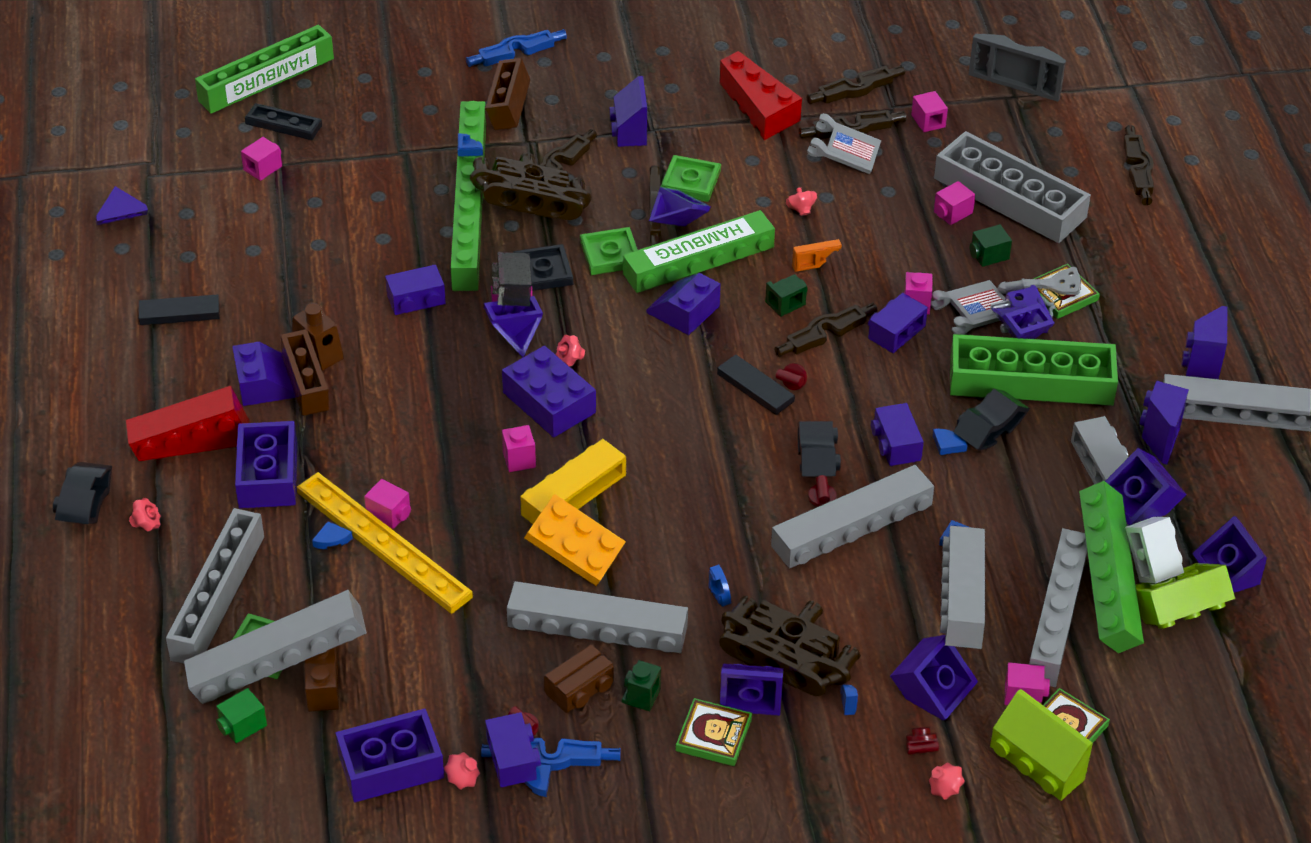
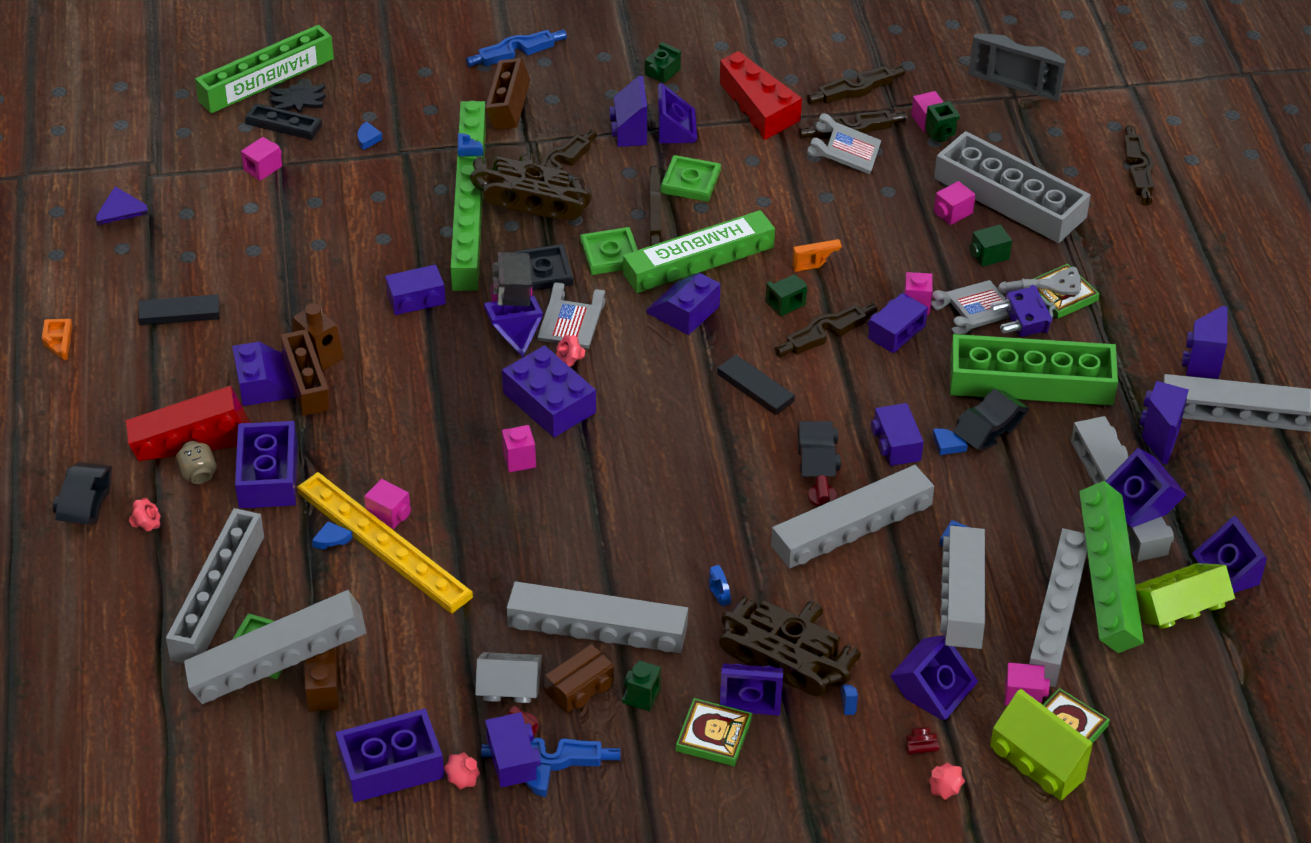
(57, 336): none -> orange tile
(196, 462): none -> dark tan head
(241, 716): green brick -> none
(298, 97): none -> black piece
(368, 135): none -> blue tile
(508, 676): none -> light grey slope
(571, 317): none -> light grey flag
(575, 539): light orange plate -> none
(577, 480): yellow brick -> none
(663, 63): none -> dark green brick
(675, 118): none -> dark purple slope
(676, 208): dark purple slope -> none
(793, 376): dark red plate -> none
(802, 201): coral piece -> none
(941, 127): none -> dark green brick
(1024, 321): dark purple slope -> none
(1155, 549): white brick -> none

